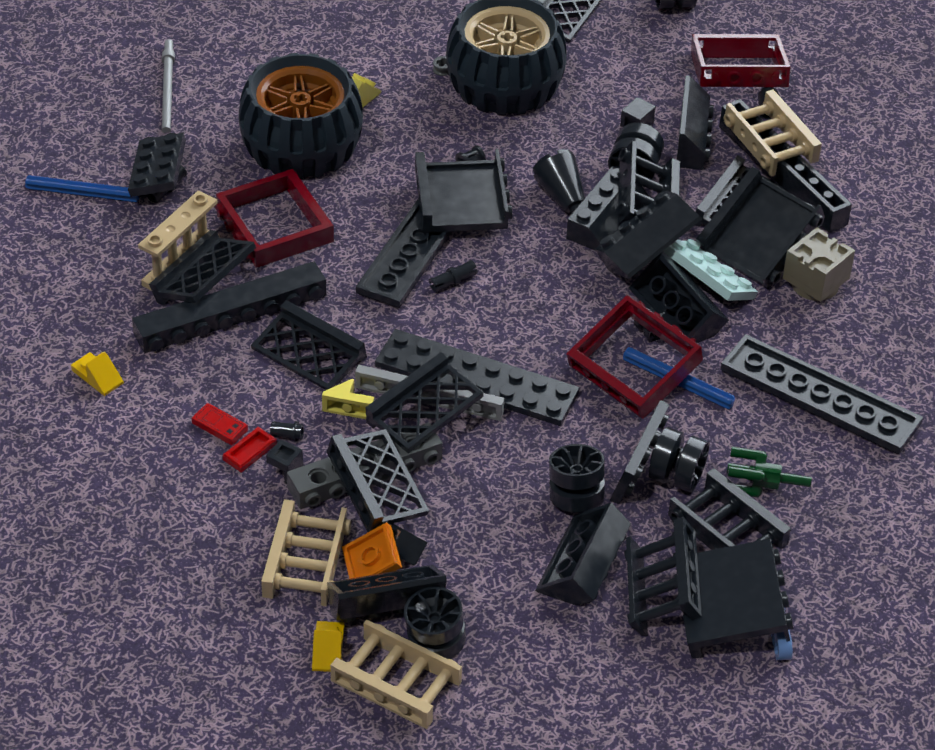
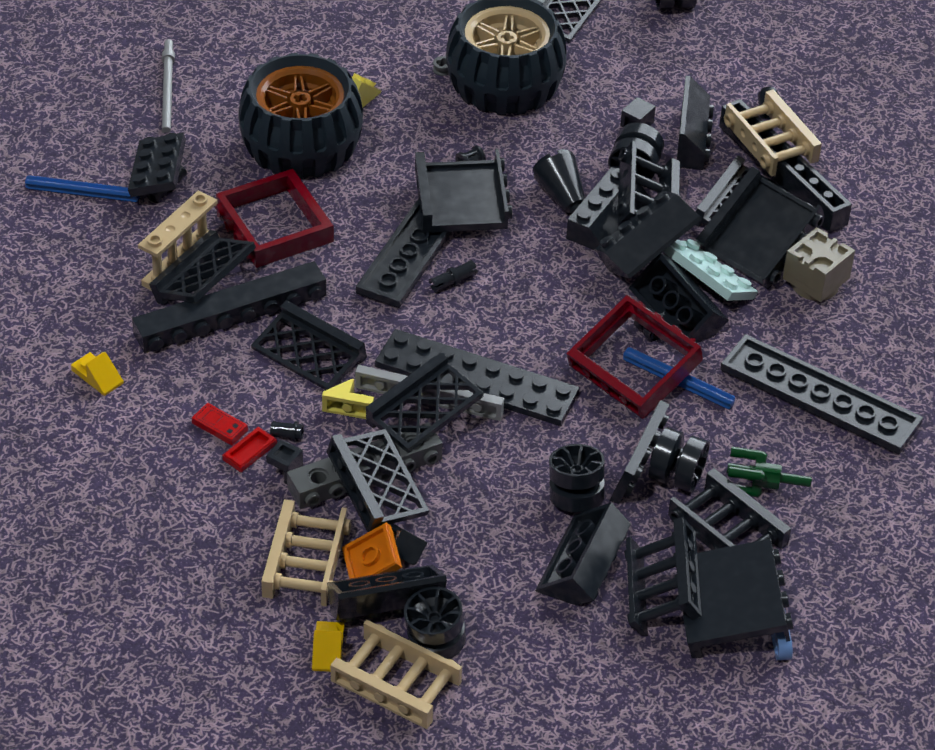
(740, 47): dark red window -> none

